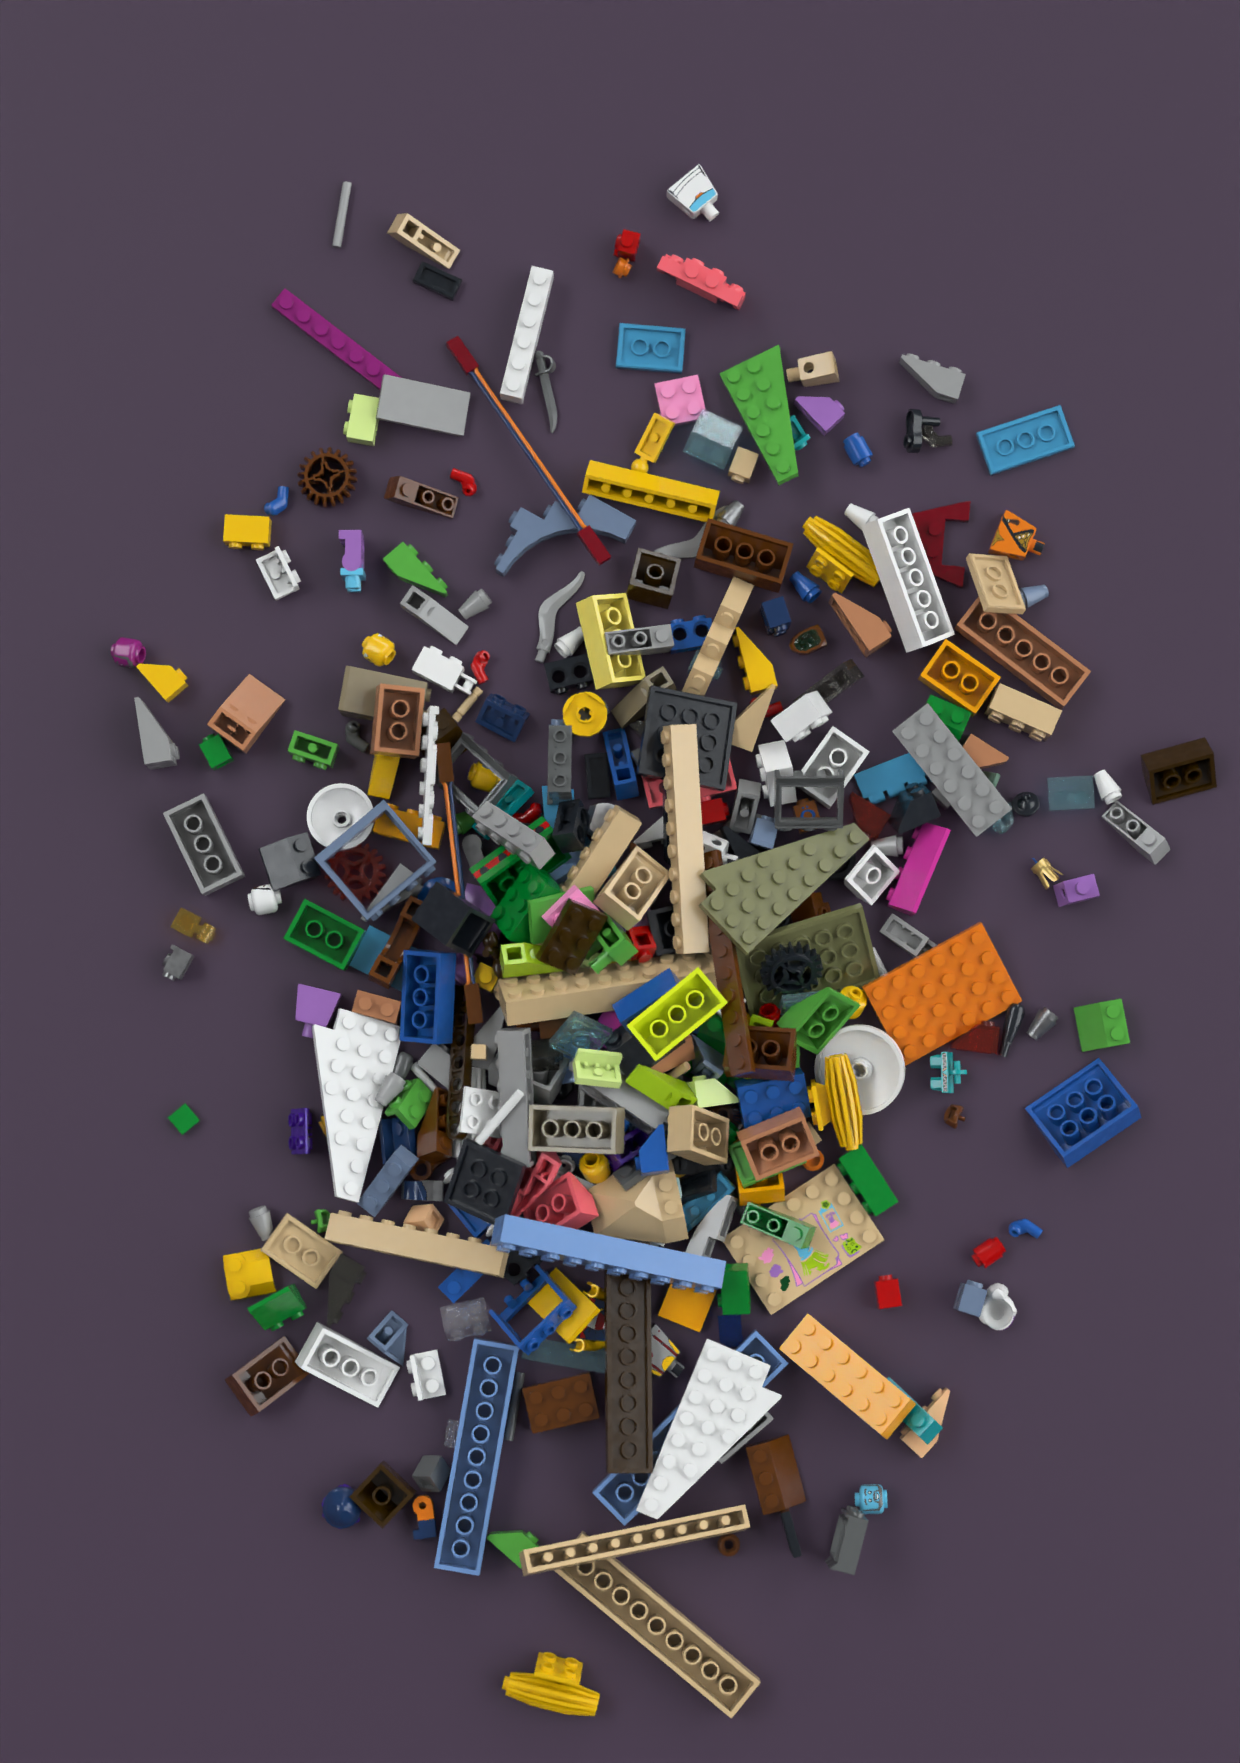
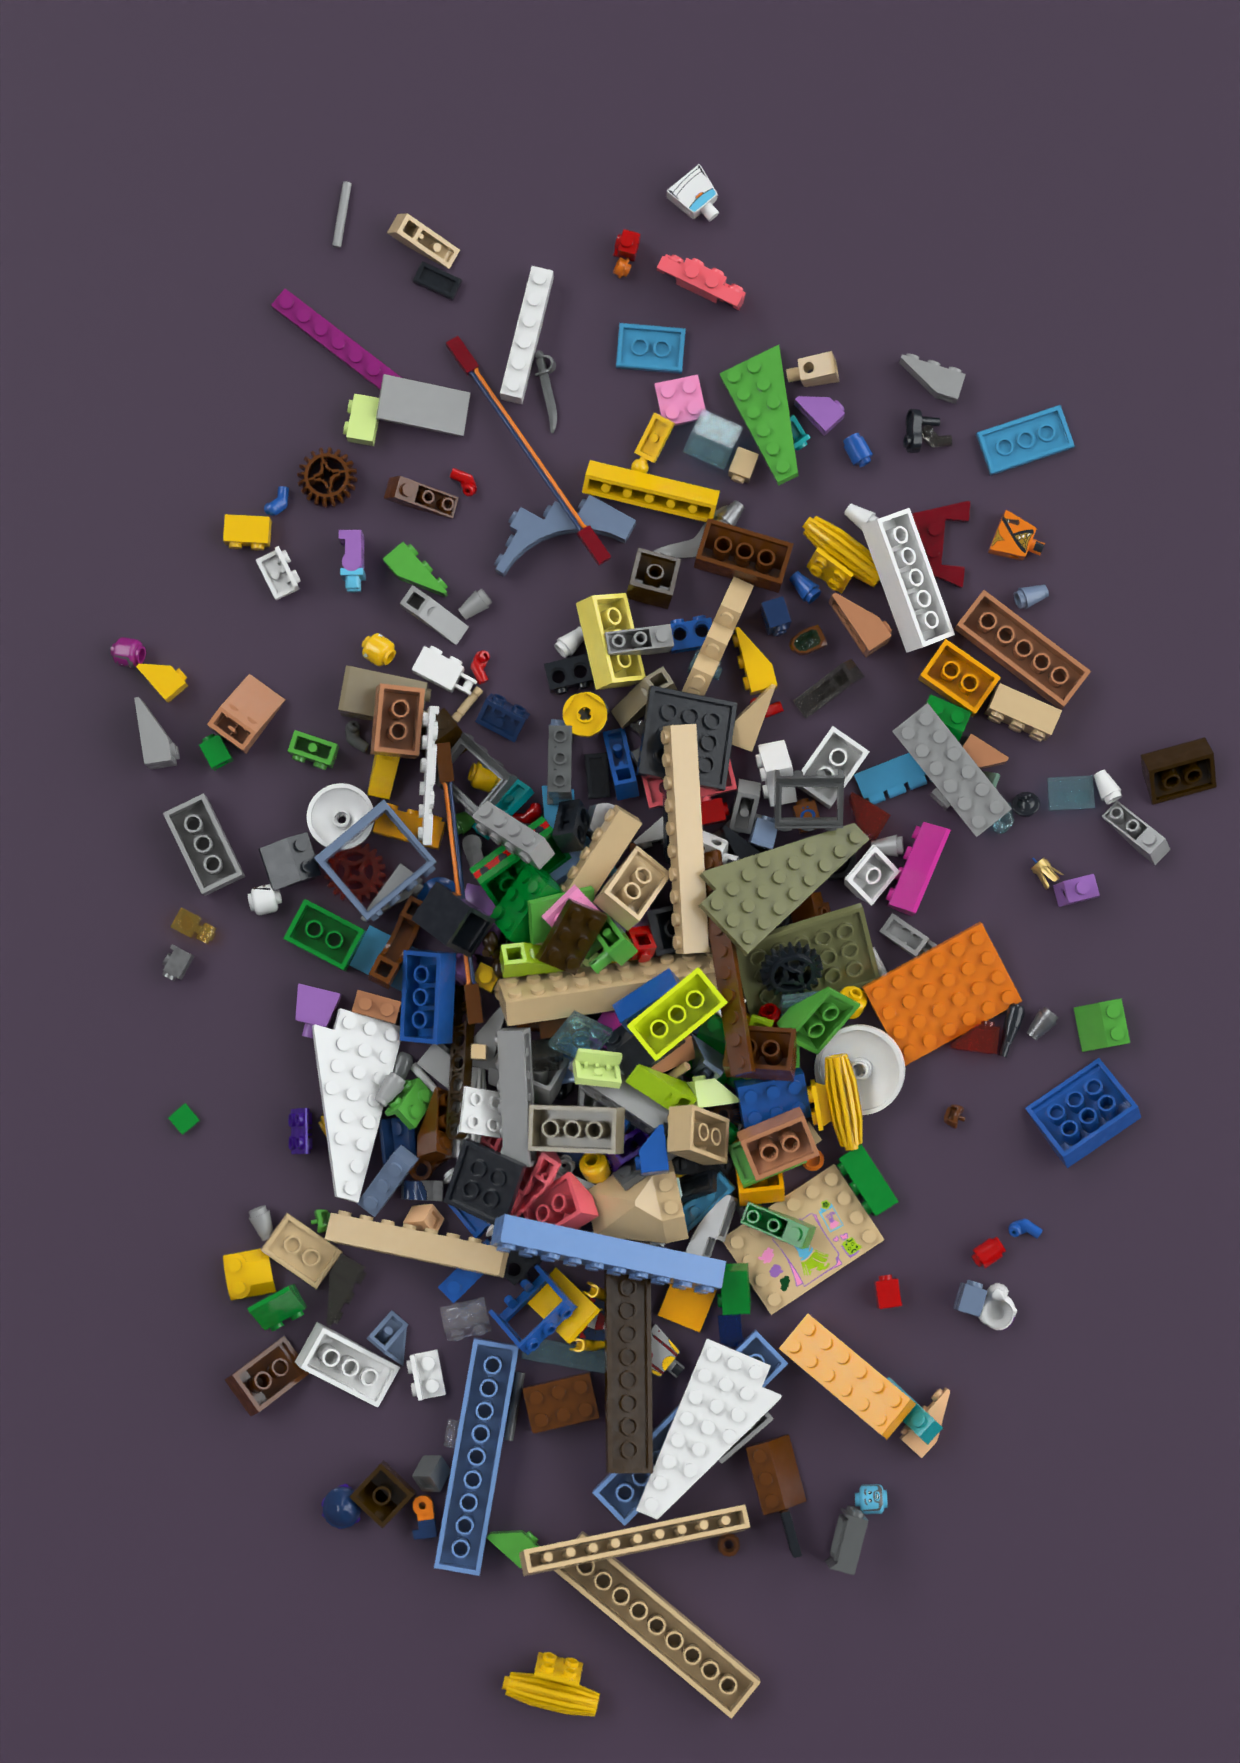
(499, 1117): white bar -> none
(548, 613): light grey piece -> none
(802, 715): white brick -> none
(913, 808): black slope -> none
(946, 1081): teal hips -> none
(995, 583): tan tile -> none

